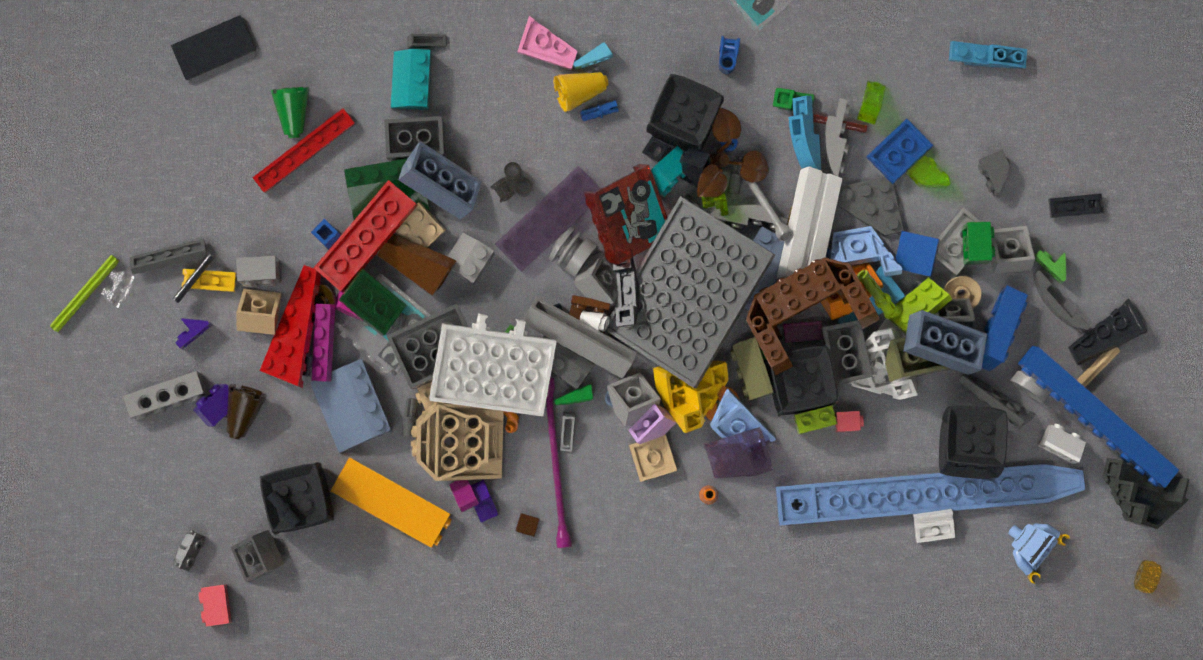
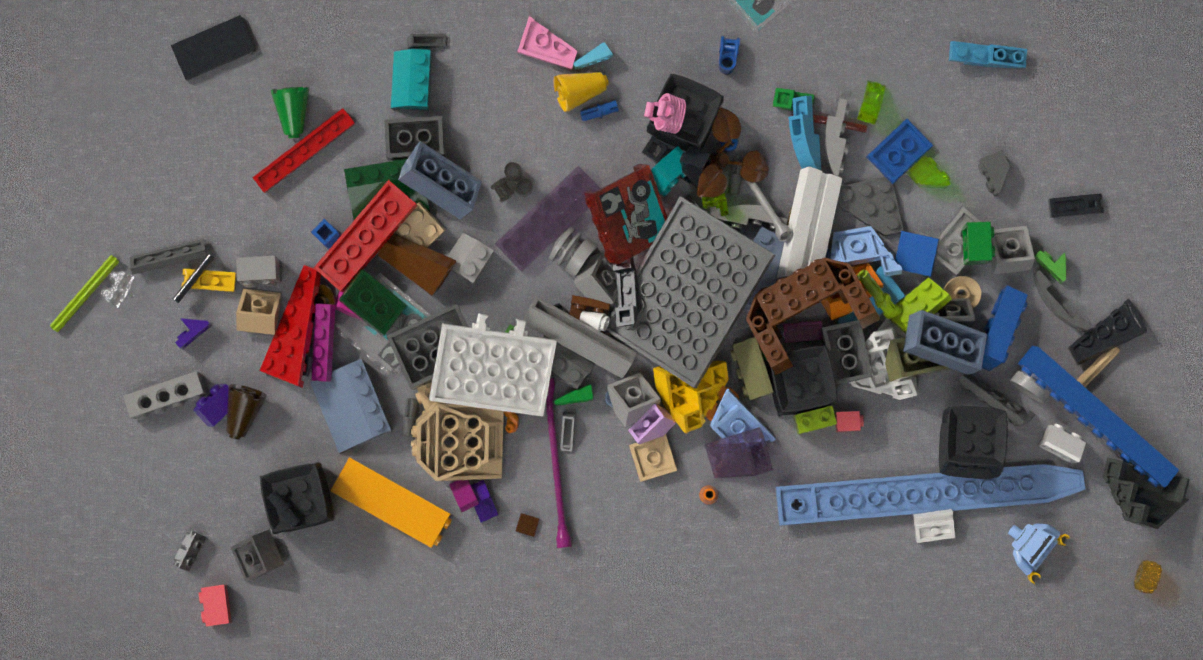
(670, 113): none -> bright pink piece

